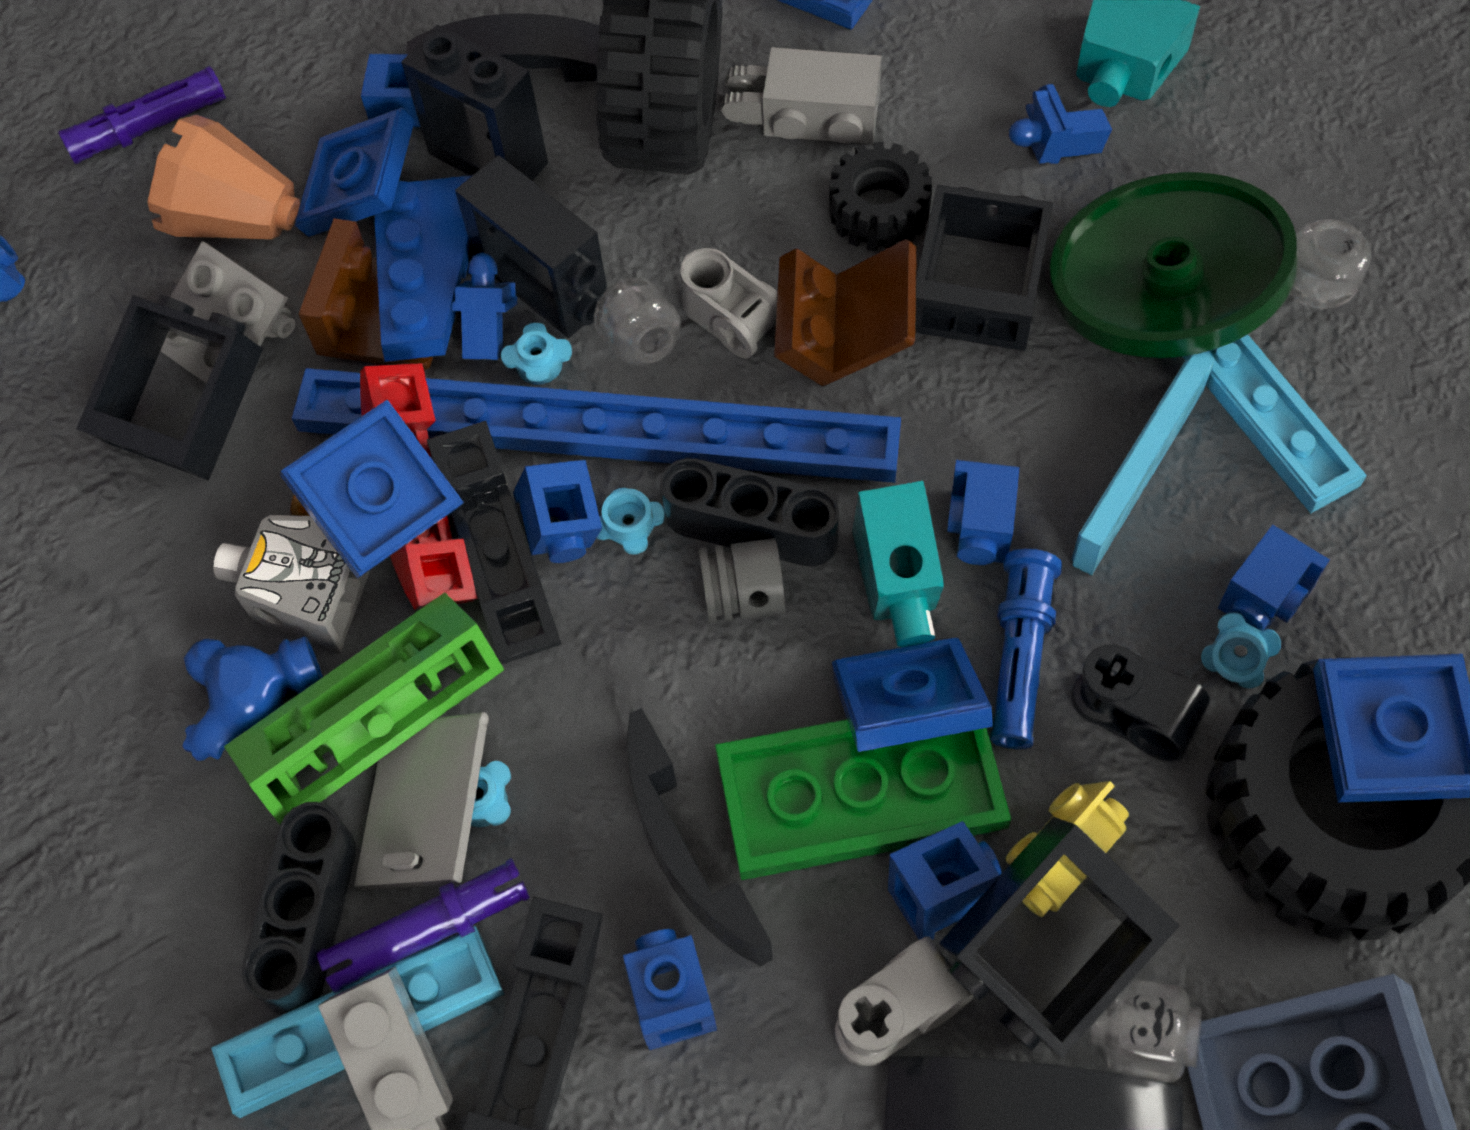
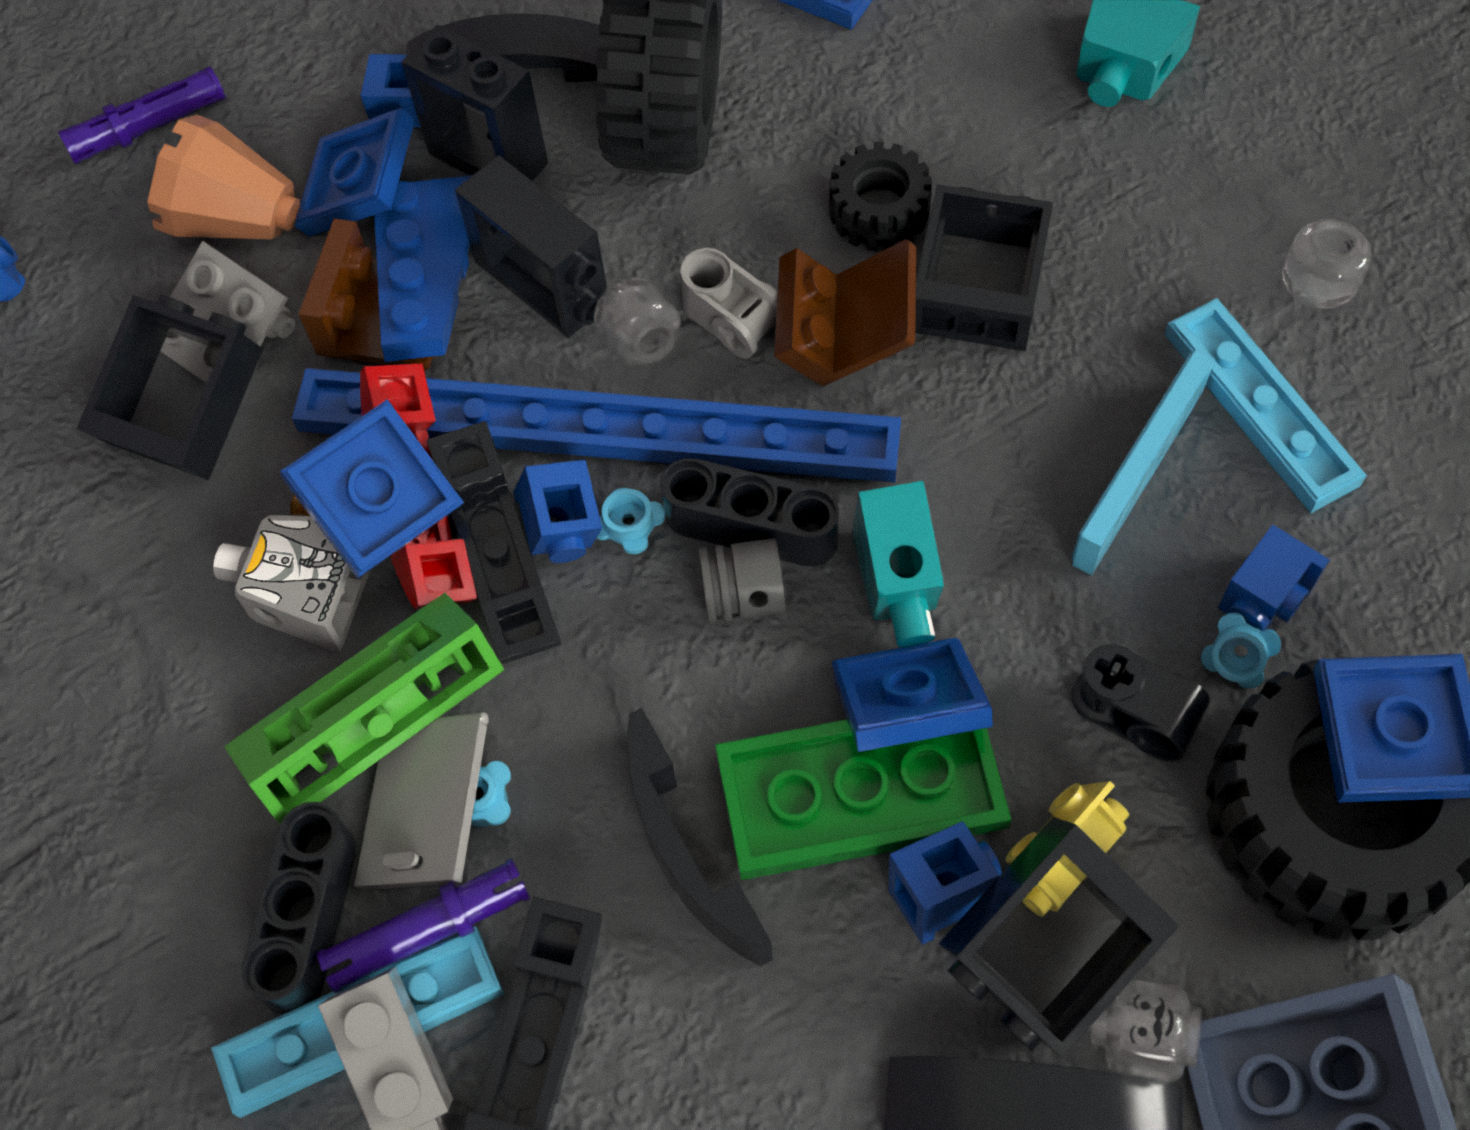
(243, 688): blue animal -> none
(482, 309): blue piece -> none
(537, 368): medium azure plate -> none
(672, 1013): blue brick -> none
(808, 95): light grey hinge -> none
(908, 996): light grey piece -> none
(983, 510): blue brick -> none
(1026, 619): blue pin -> none
(1059, 133): blue piece -> none
(1174, 264): dark green dish -> none

